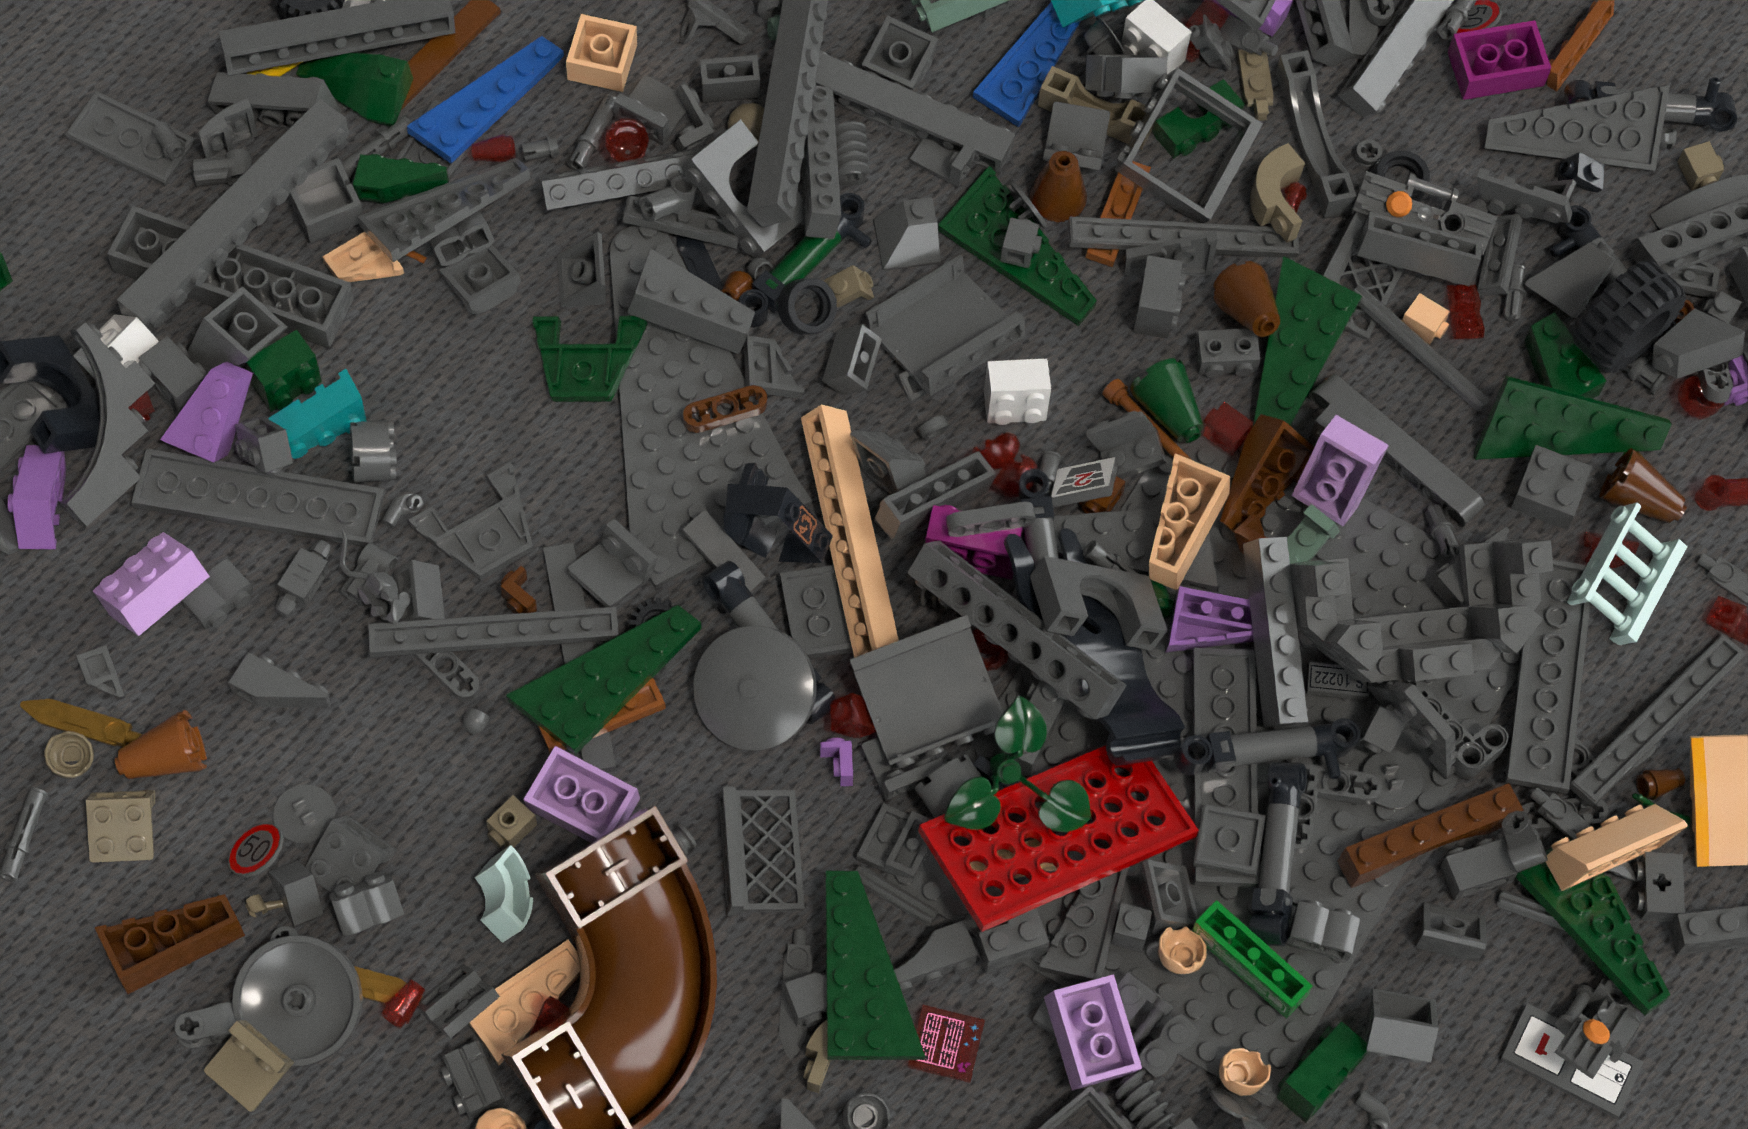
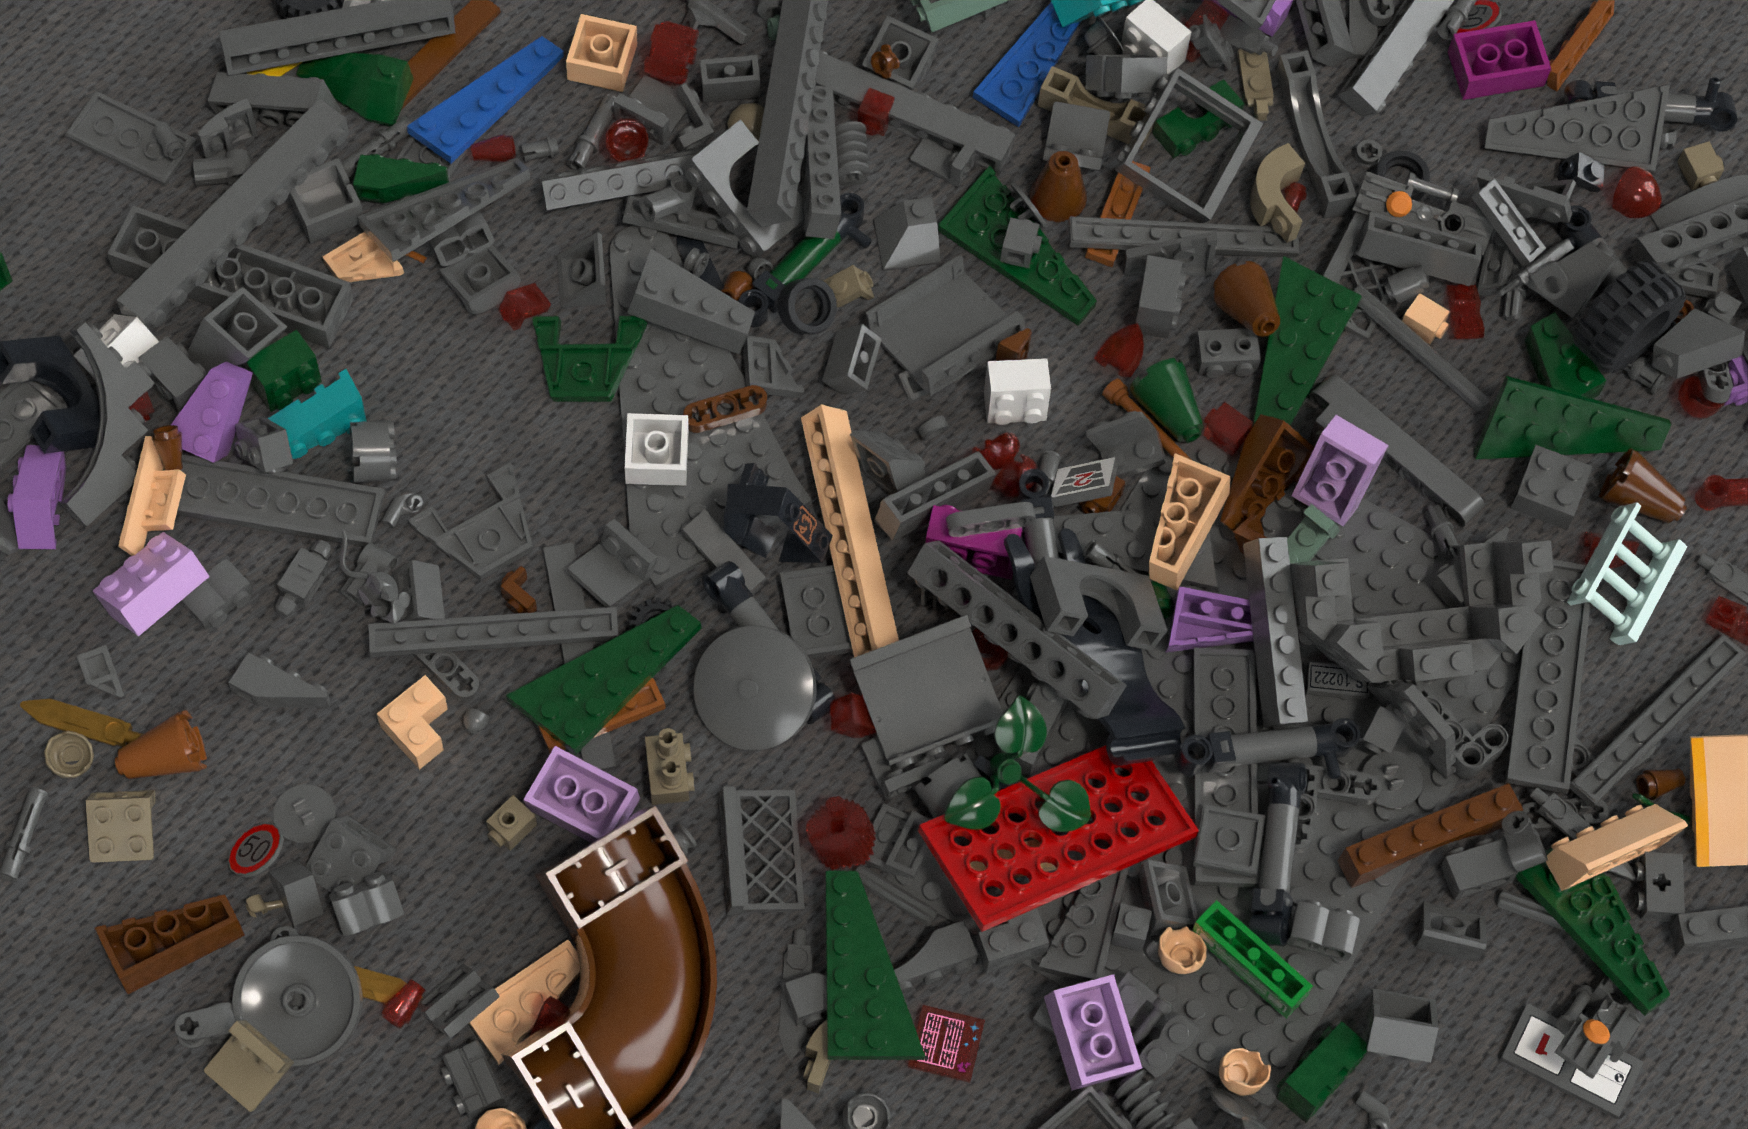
(152, 499): none -> light nougat bracket
(169, 446): none -> reddish brown cone
(408, 721): none -> light nougat brick
(506, 894): light aqua brick -> none
(522, 304): none -> clear red bracket
(656, 449): none -> white brick
(667, 767): none -> dark tan brick
(671, 52): none -> clear red brick
(696, 262): none -> dark grey bush
(841, 833): none -> clear red brick
(843, 765): medium lavender bracket -> none
(875, 111): none -> clear red bracket
(884, 61): none -> reddish brown plate
(1014, 347): none -> reddish brown slope
(1123, 350): none -> clear red brick
(1407, 284): none -> dark grey brick
(1508, 222): none -> dark grey plate
(1540, 269): none -> dark grey piece
(1637, 194): none -> clear red helmet

